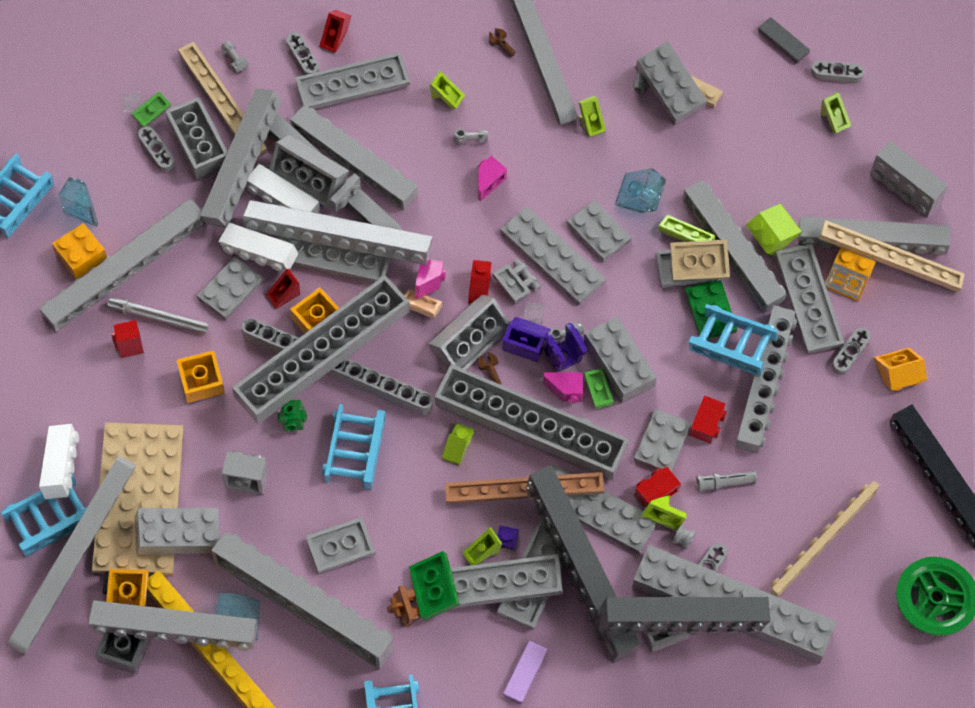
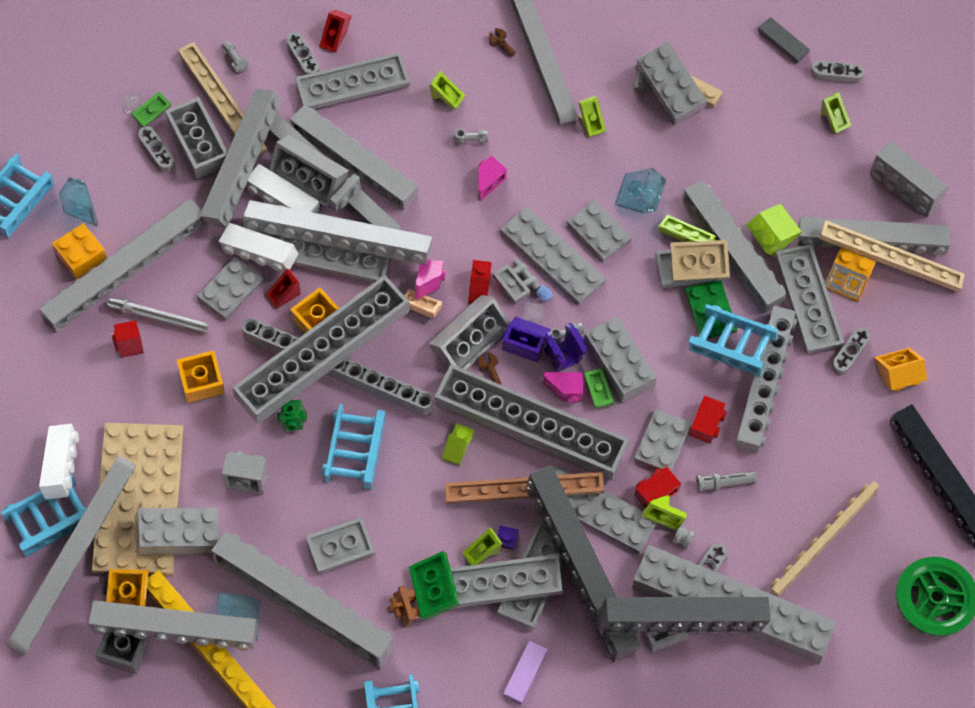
(545, 293): none -> light blue hinge

